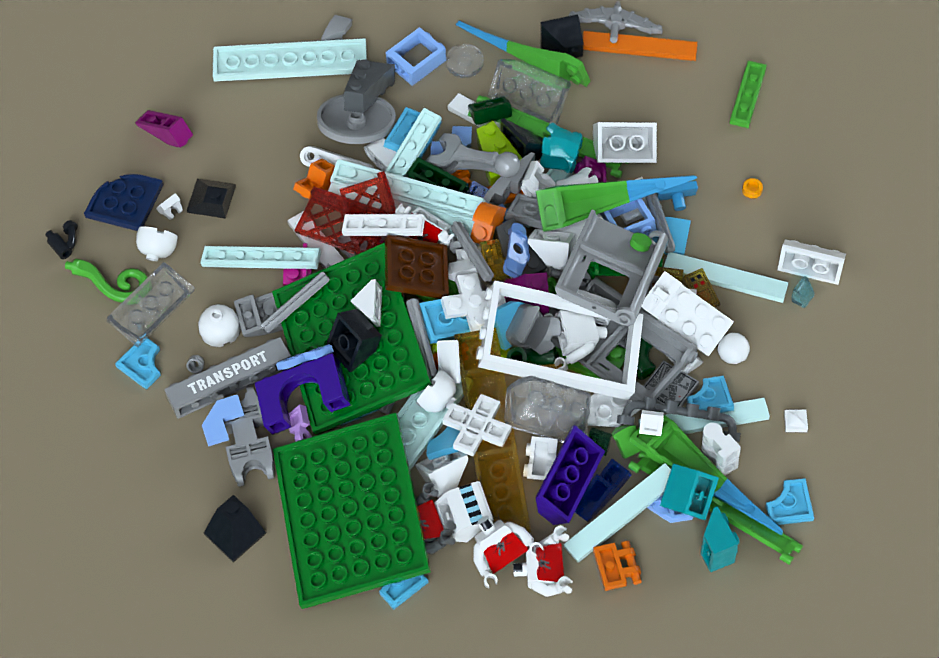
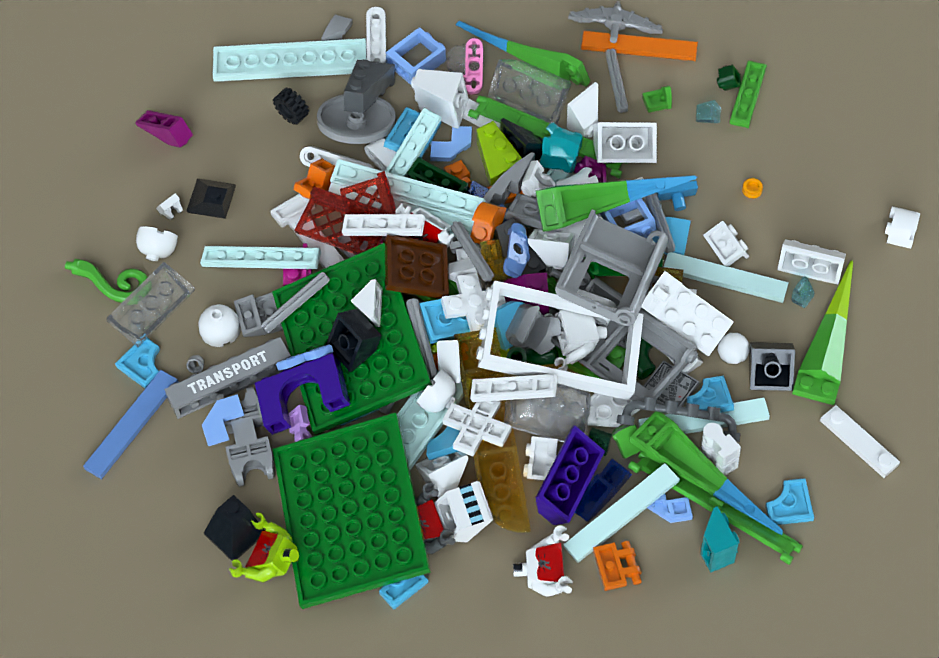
(62, 248): black plant -> none
(125, 201): dark blue plate -> none
(129, 425): none -> medium blue tile
(270, 555): none -> lime torso
(289, 209): none -> white tile
(290, 106): none -> black tyre
(376, 35): none -> white plate
(441, 94): none -> white slope
(460, 157): light grey piece -> none
(474, 75): none -> bright pink beam
(490, 110): dark green slope -> none
(499, 545): torso -> none
(514, 388): none -> white plate
(562, 36): black slope -> none
(583, 112): none -> white slope
(616, 80): none -> light grey axle
(640, 242): bright green tile -> none
(651, 423): white tile -> none
(658, 99): none -> bright green tile
(689, 491): teal slope -> none
(699, 281): clear yellow tile -> none
(708, 112): none -> clear light blue slope
(725, 244): none -> white bracket
(728, 78): none -> dark green plate
(771, 366): none -> black slope
(795, 421): white tile -> none
(822, 366): none -> bright green plate
(860, 441): none -> white plate
(903, 227): none -> white cylinder

